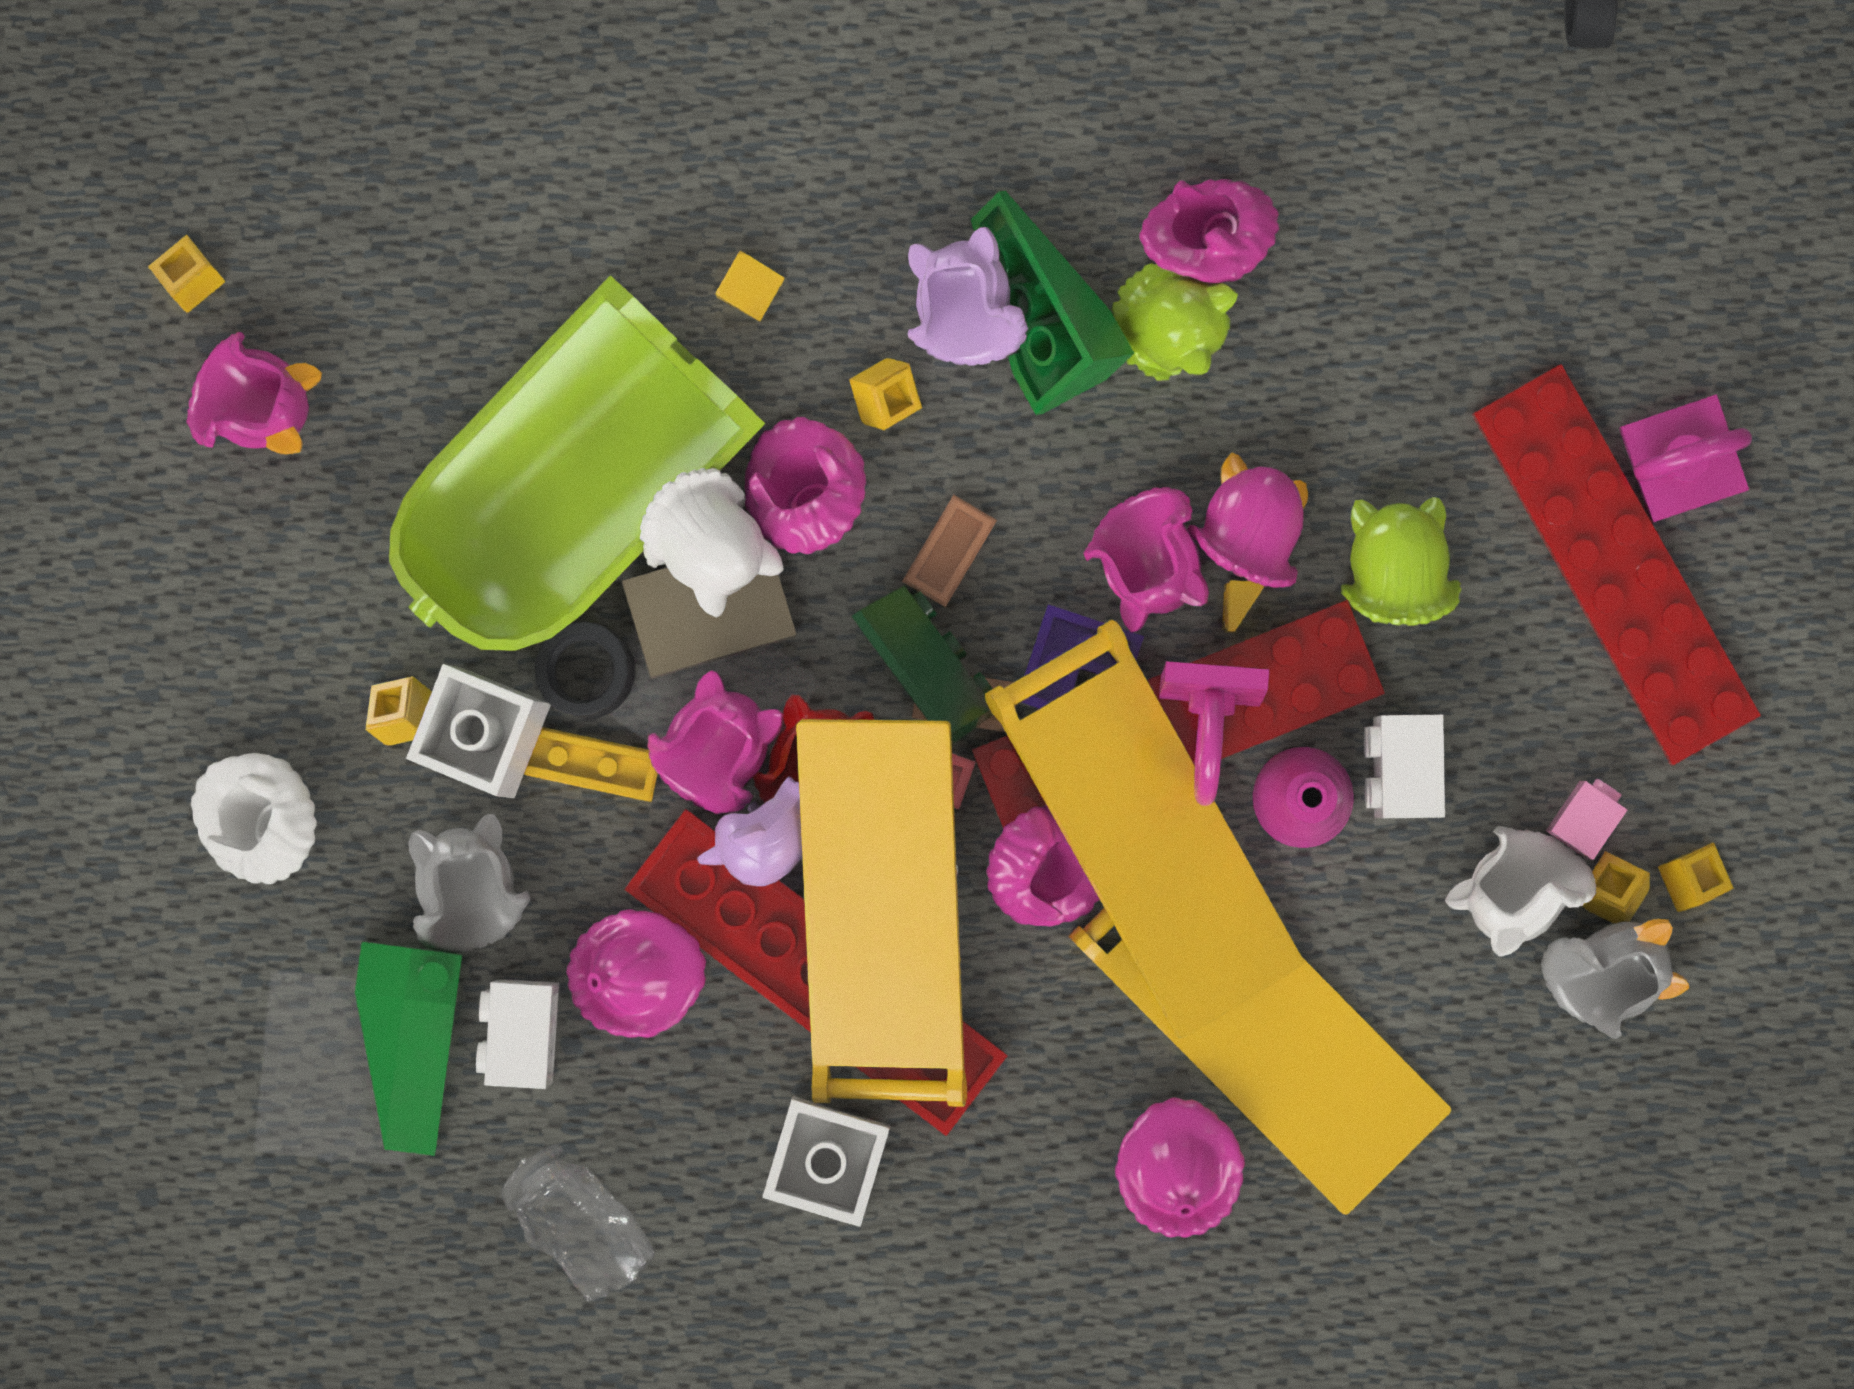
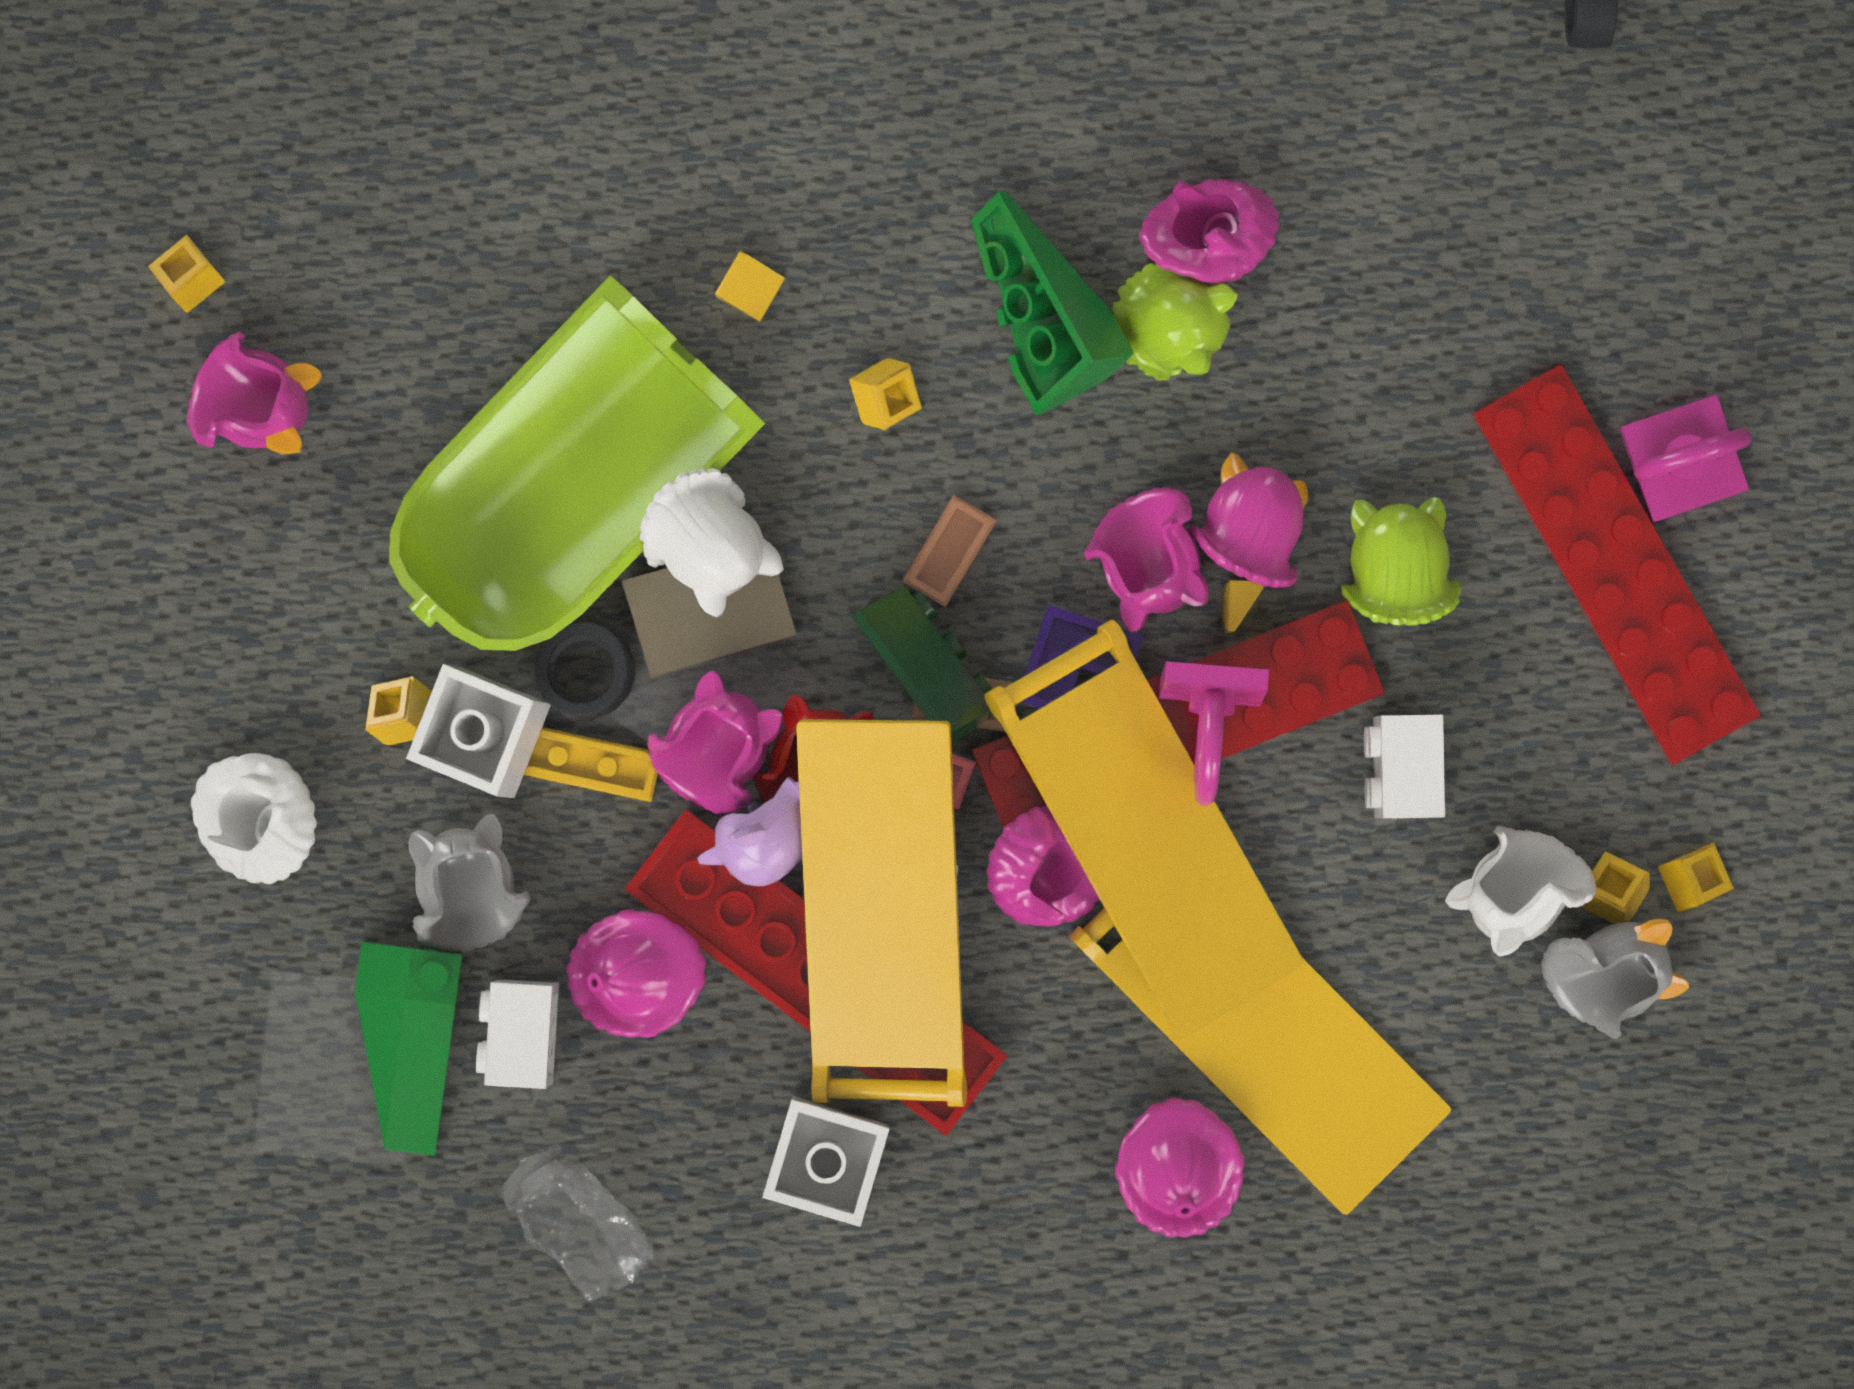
(804, 485): dark pink piece -> none
(965, 302): lavender hair -> none
(1280, 791): dark pink cone -> none
(1588, 818): bright pink brick -> none

